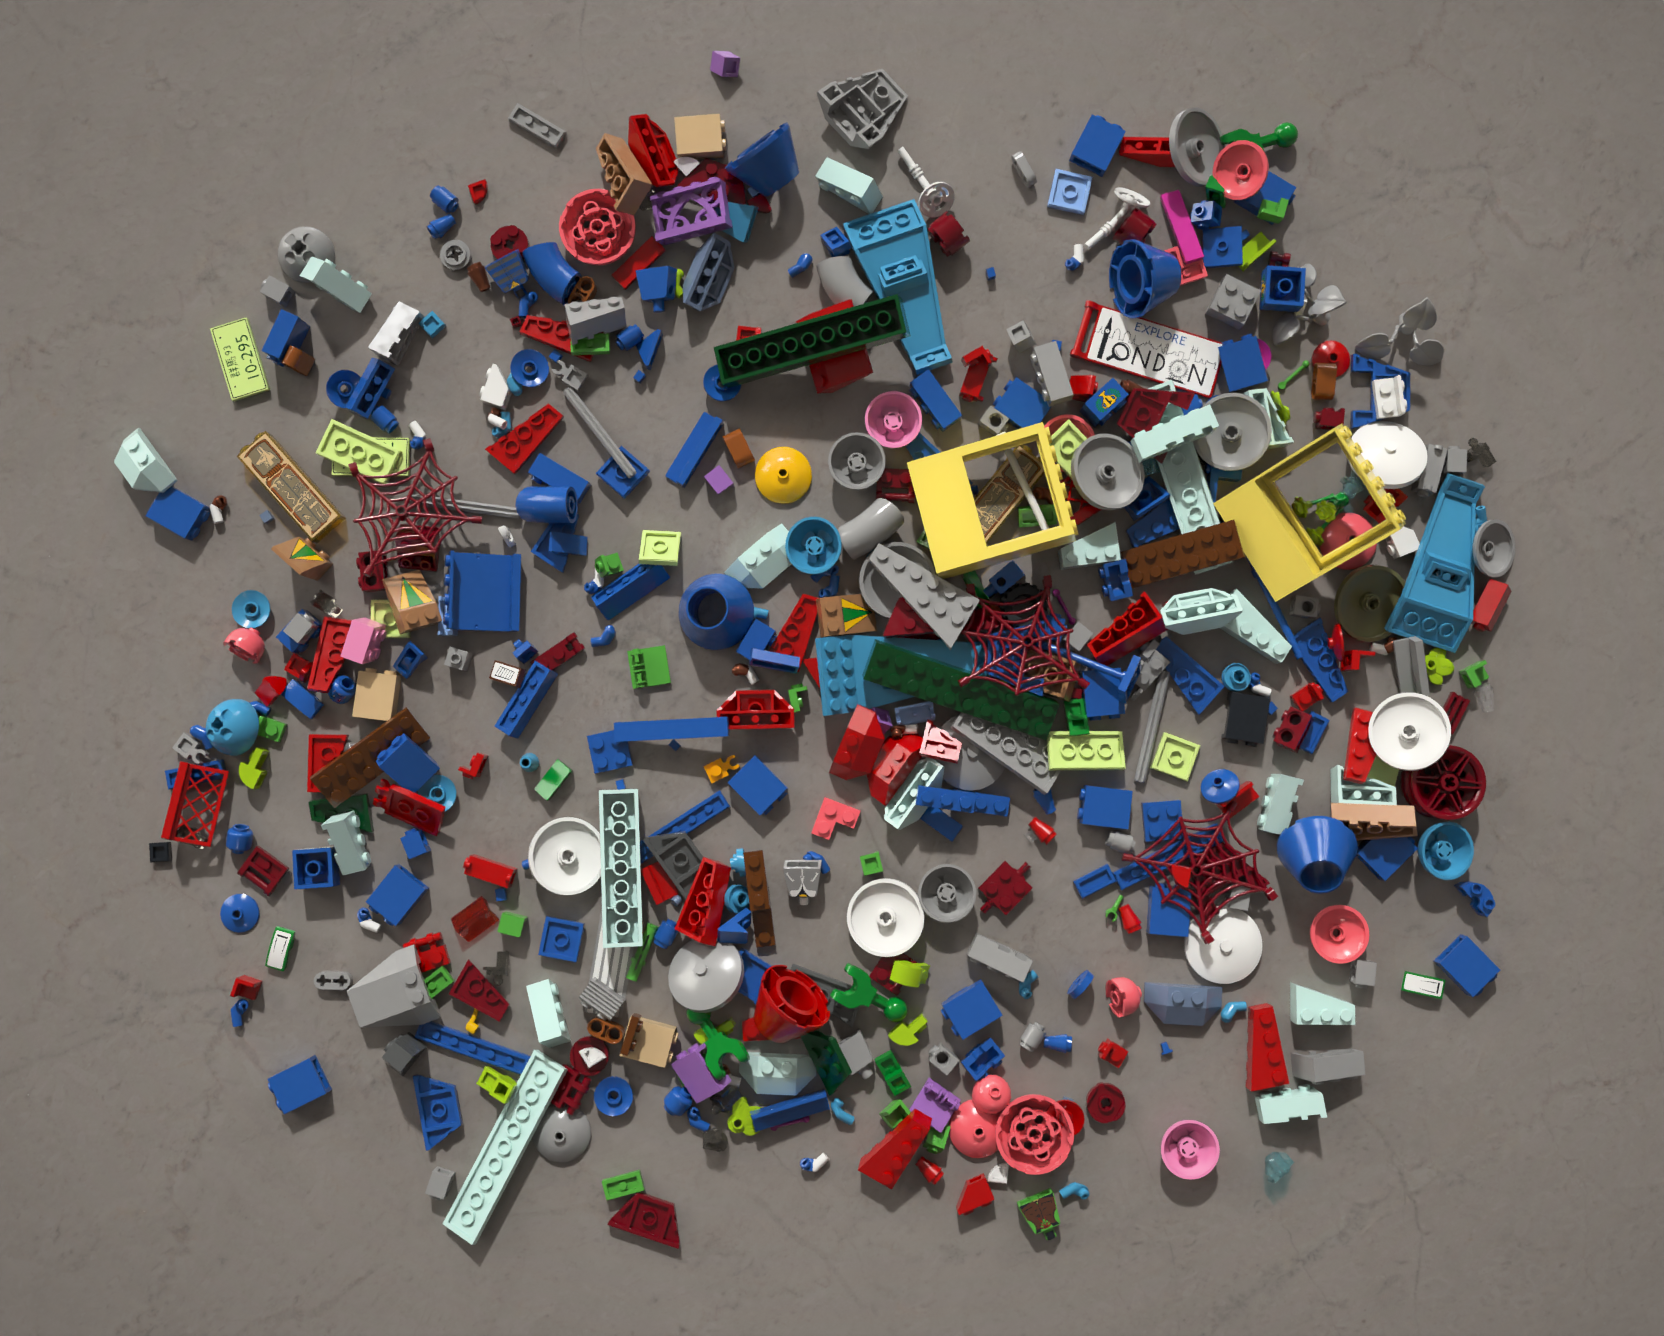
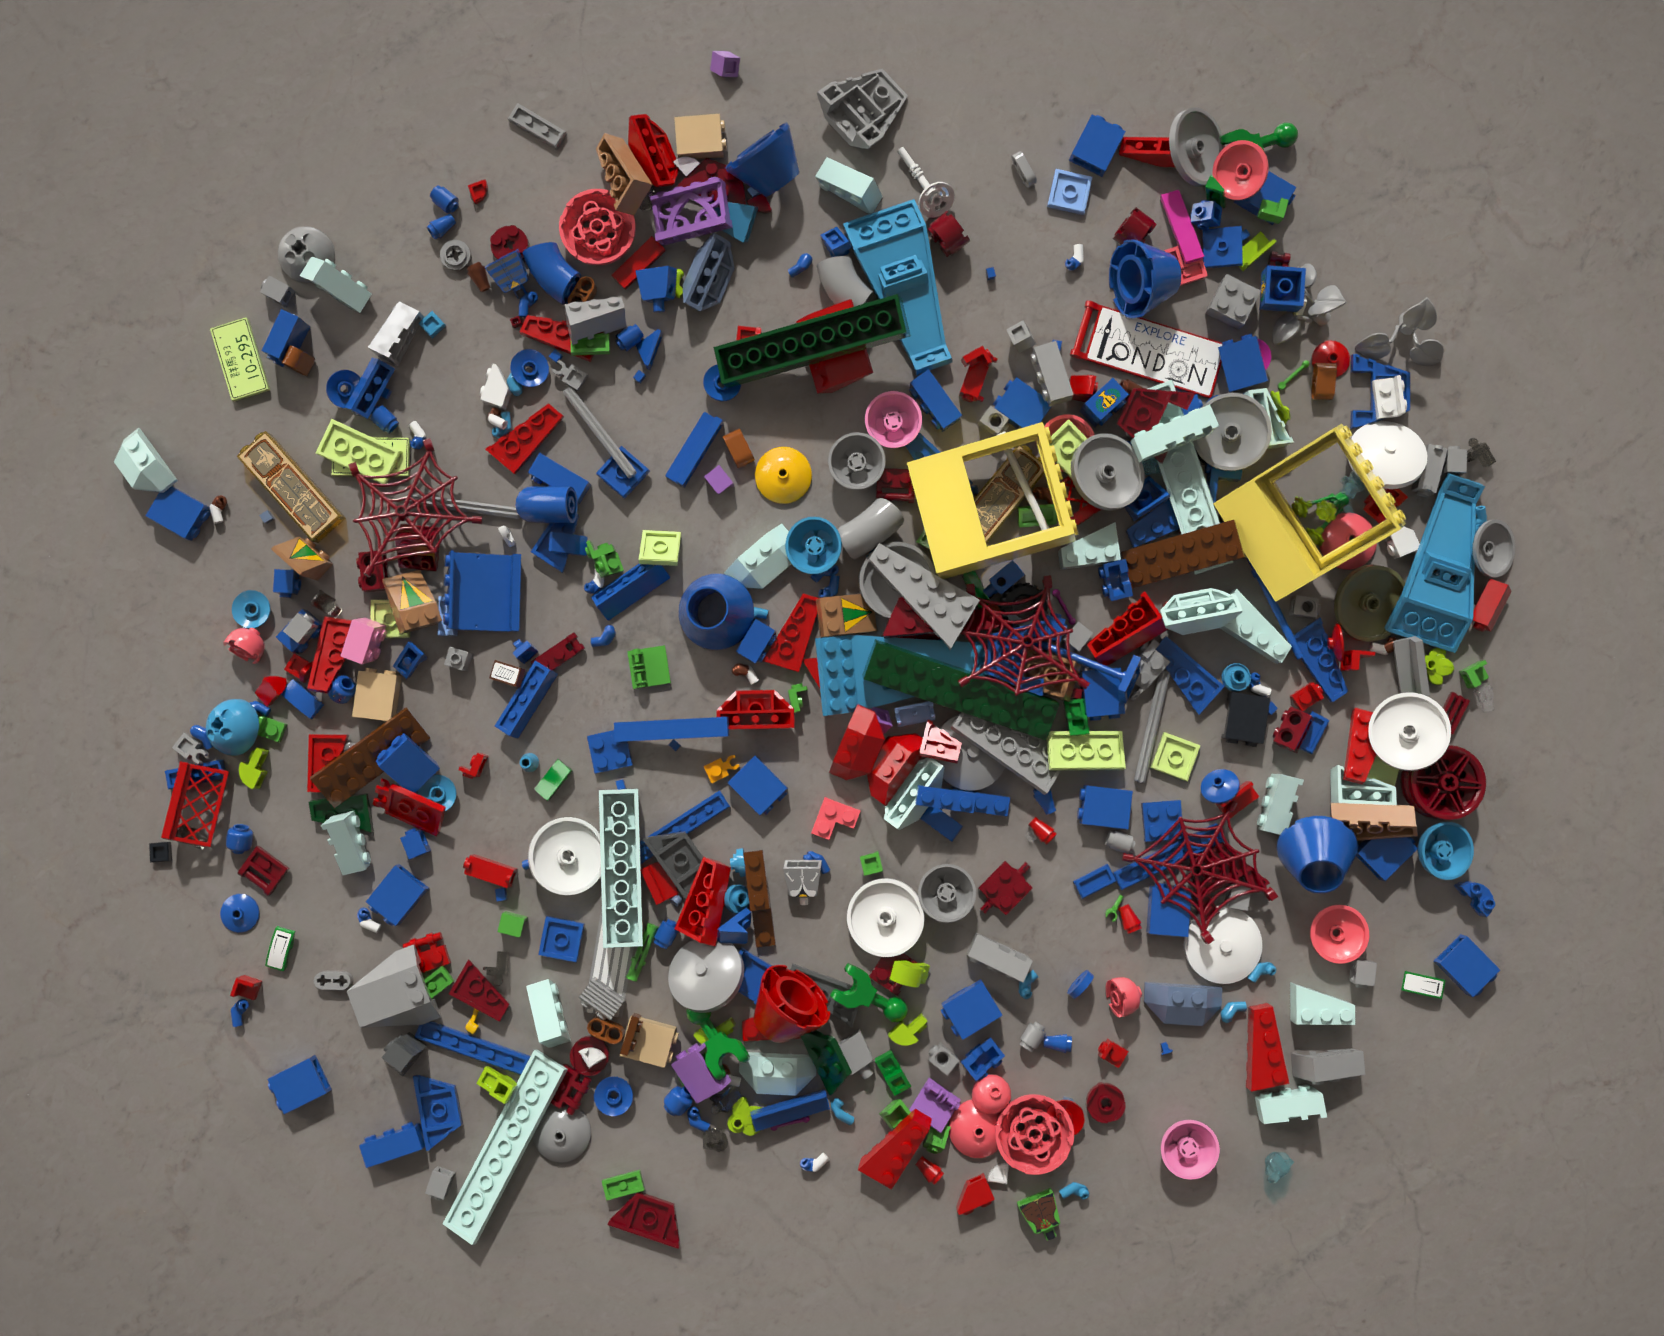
(286, 583): none -> blue brick
(315, 868): blue brick -> none
(392, 1144): none -> blue brick
(474, 919): clear red panel -> none
(603, 549): none -> bright green bracket
(774, 660): piece -> none
(899, 730): arm -> none
(1130, 201): white dish -> none
(1181, 875): red tile -> none
(1262, 969): none -> dark azure arm
(1328, 418): dark red brick -> none

